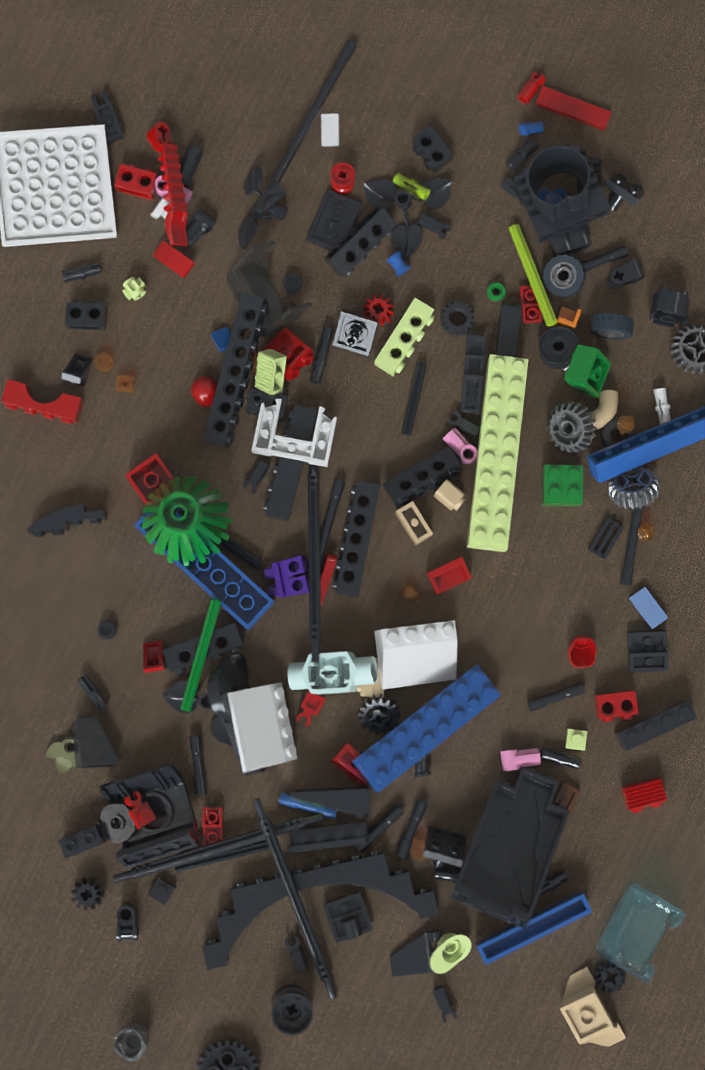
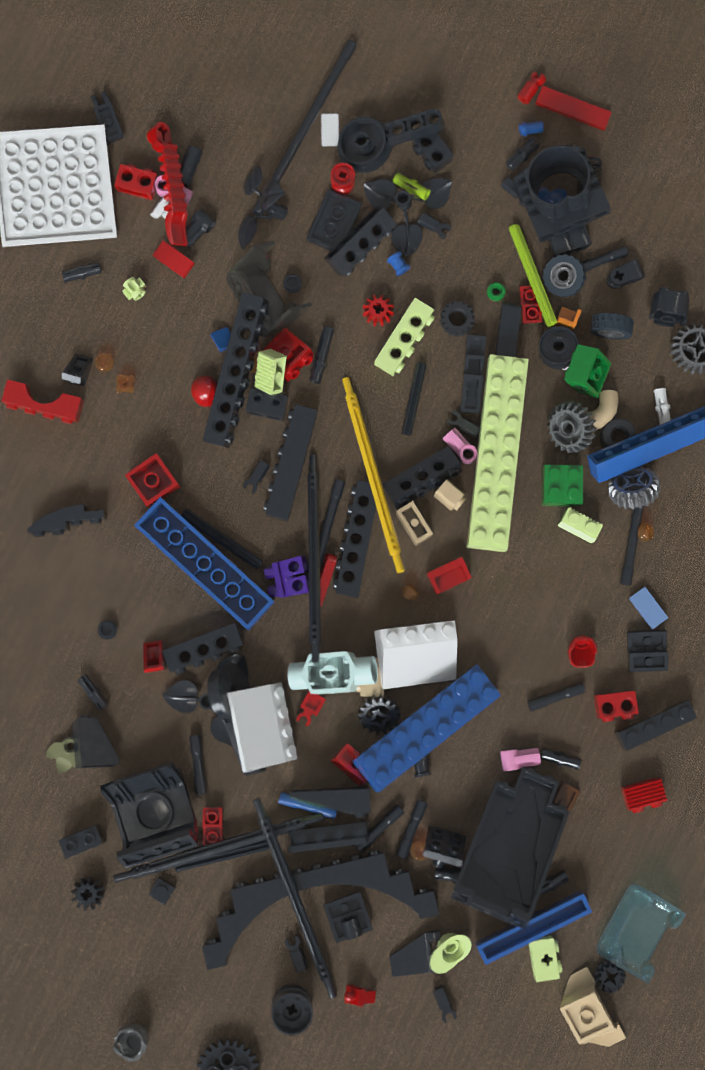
(85, 321): black brick -> none
(107, 819): black plate -> none
(127, 926): black piece -> none
(140, 813): red plate -> none
(190, 529): green plant -> none
(200, 654): green axle -> none
(314, 452): white wedge -> none
(355, 332): plate -> none
(359, 996): none -> red piece
(373, 475): none -> yellow axle
(382, 138): none -> black beam
(545, 970): none -> yellowish green brick
(575, 739): yellowish green plate -> none
(580, 525): none -> yellowish green brick
(613, 524): black tile -> none
(623, 190): black plate -> none
(625, 424): clear orange plate -> none

